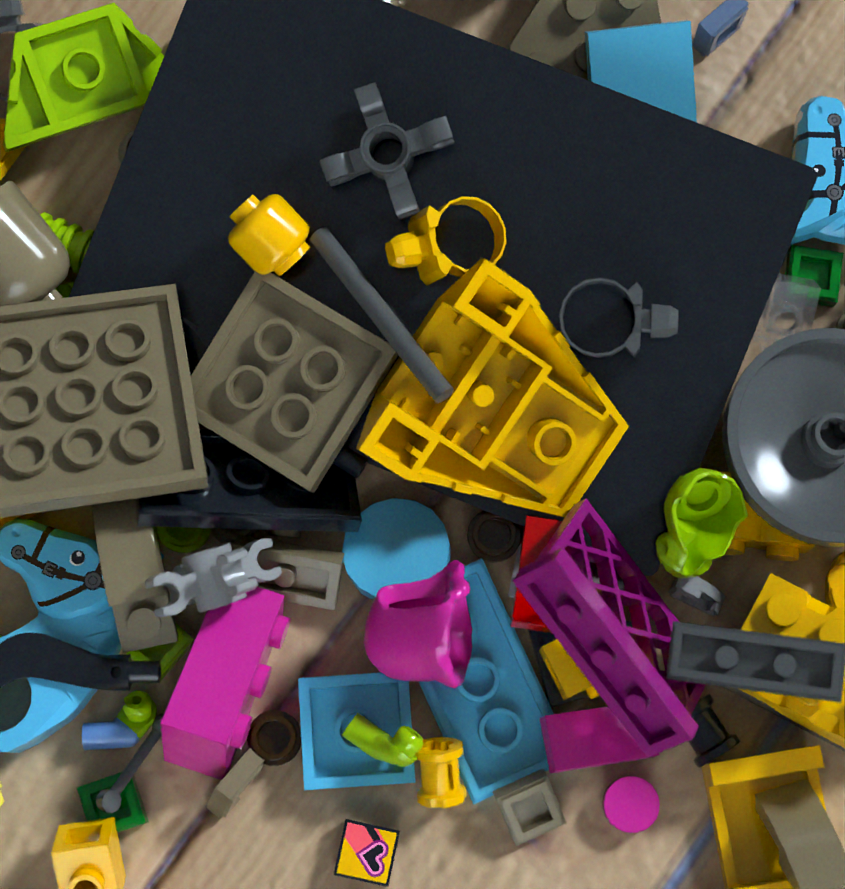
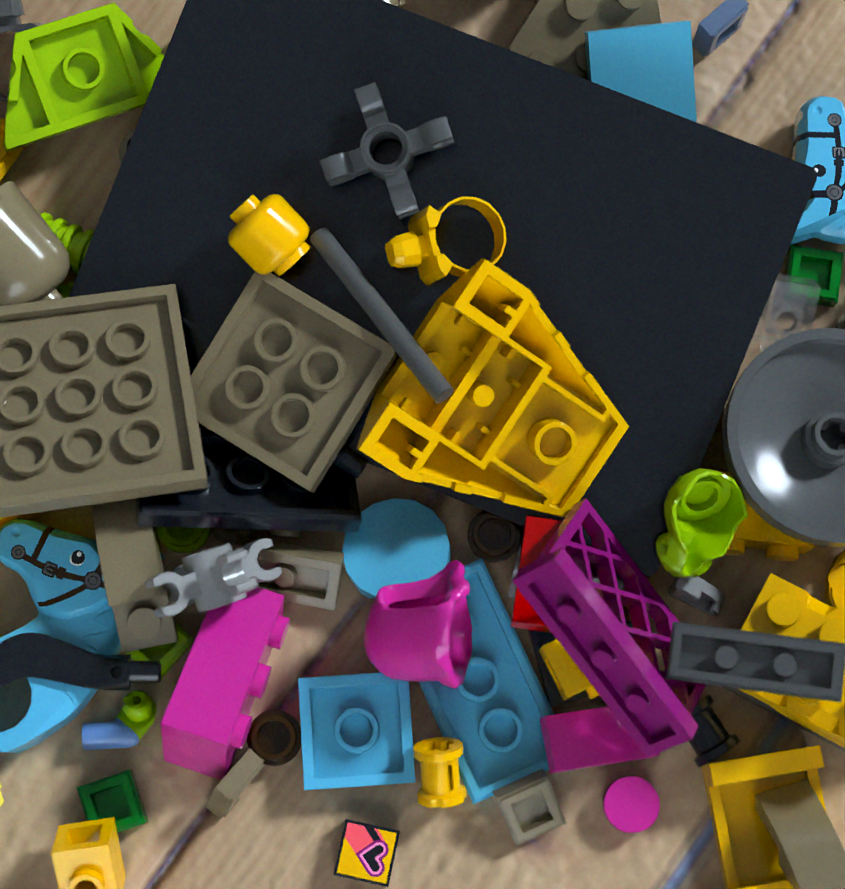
(110, 799): dark grey hinge -> none
(380, 745): lime arm -> none
(659, 321): dark grey piece -> none

